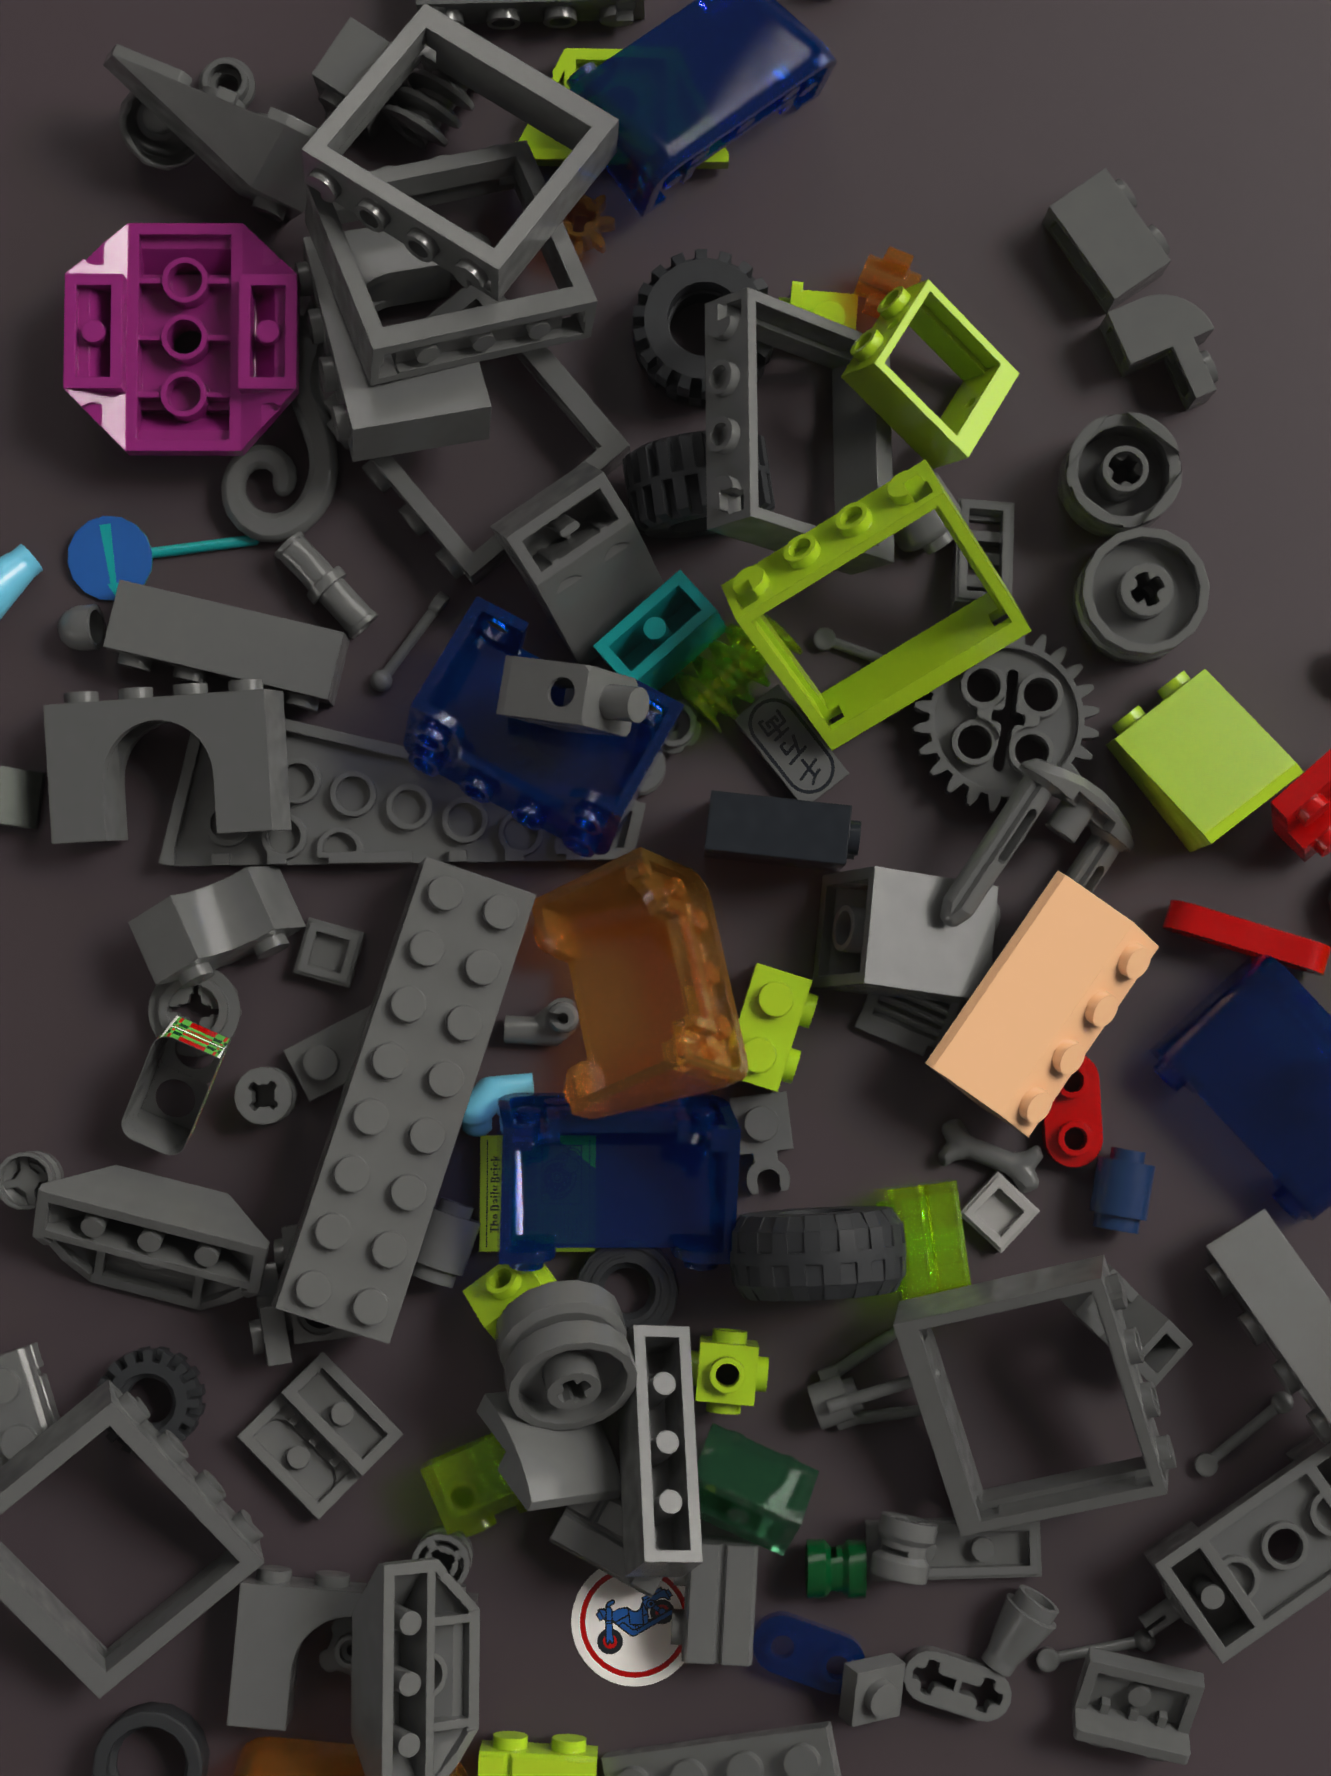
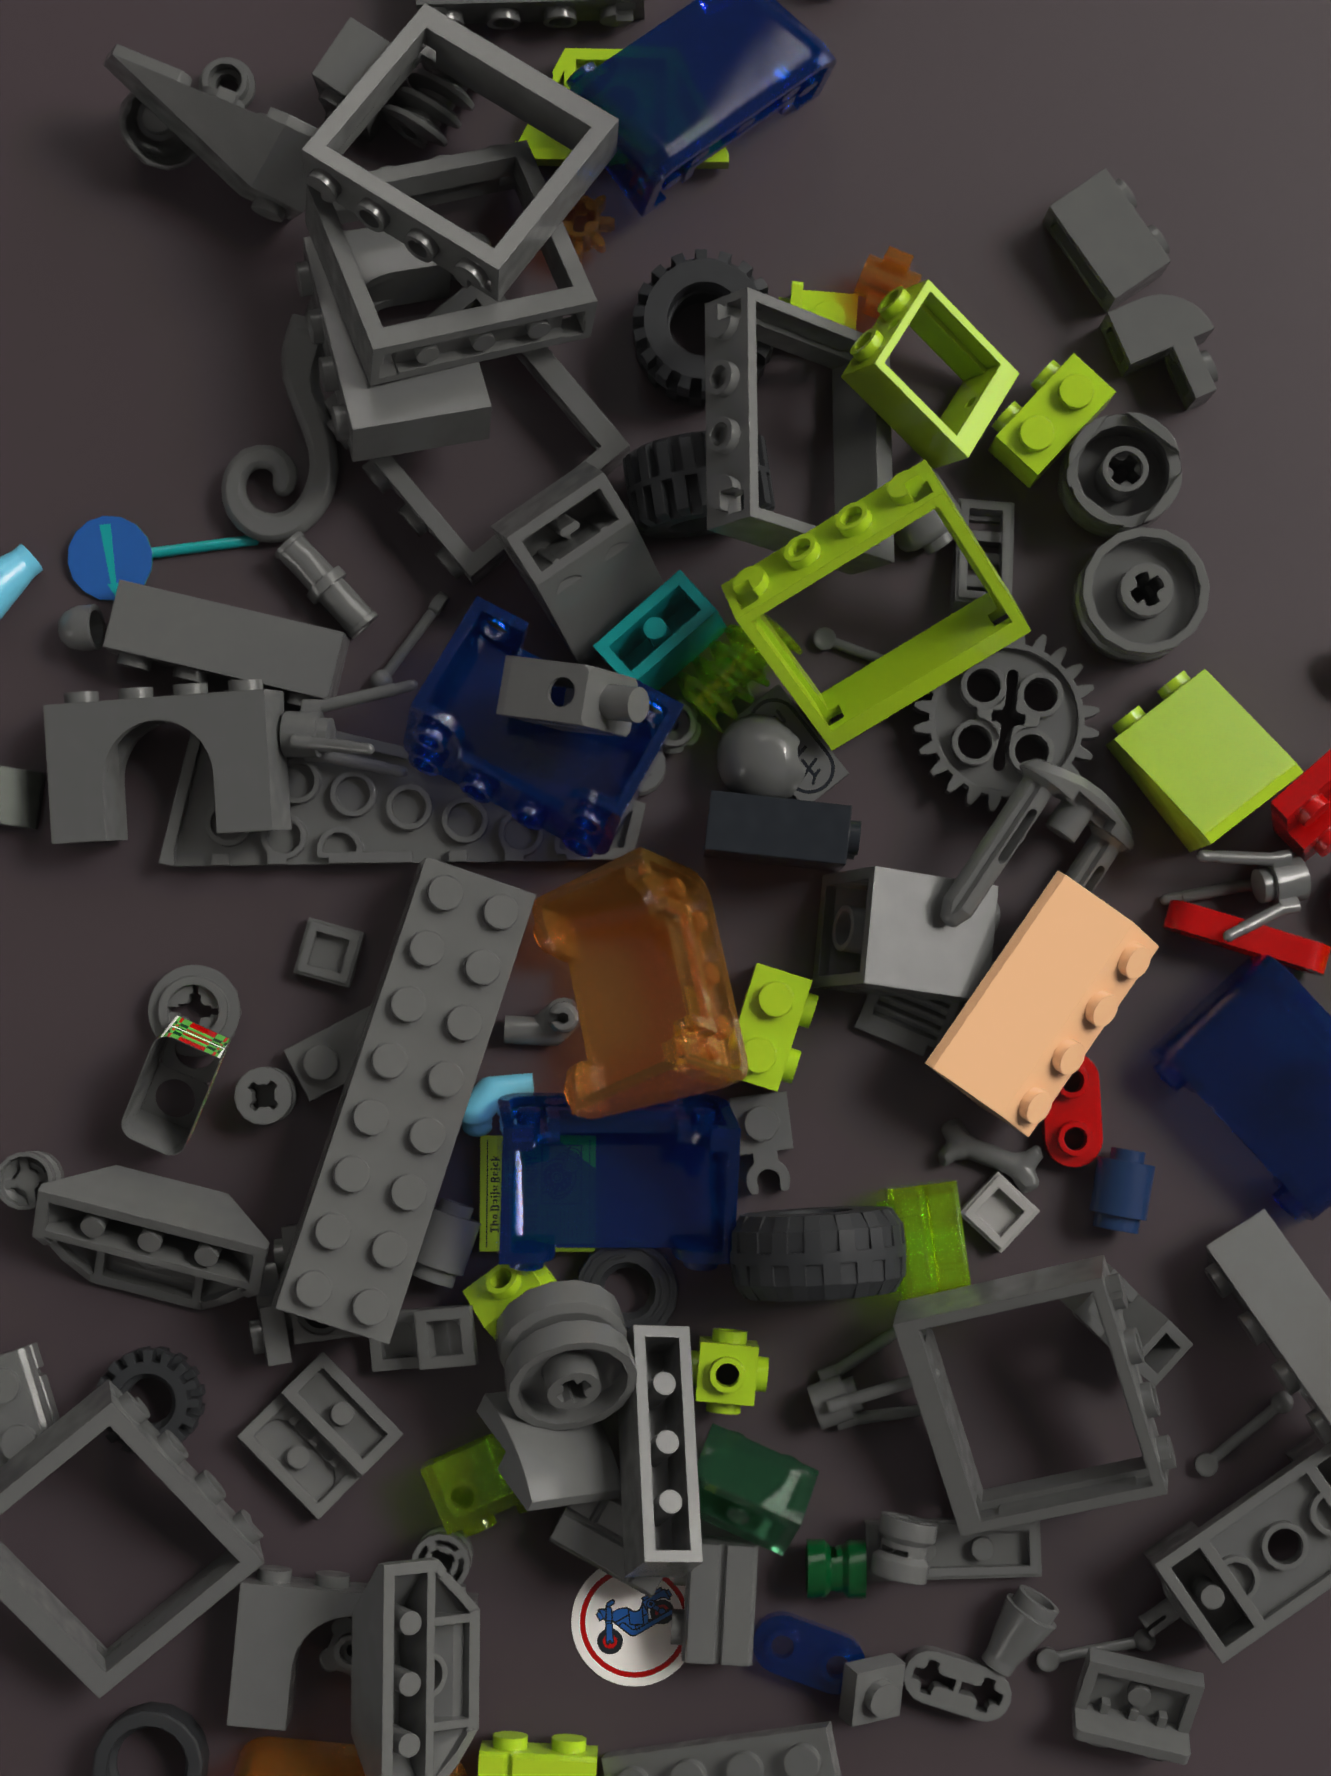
(148, 290): magenta piece -> none
(217, 926): dark grey brick -> none
(314, 737): none -> dark grey plant
(428, 1340): none -> dark grey slope
(760, 757): none -> dark grey hair
(1042, 429): none -> lime brick
(1279, 882): none -> dark grey plant

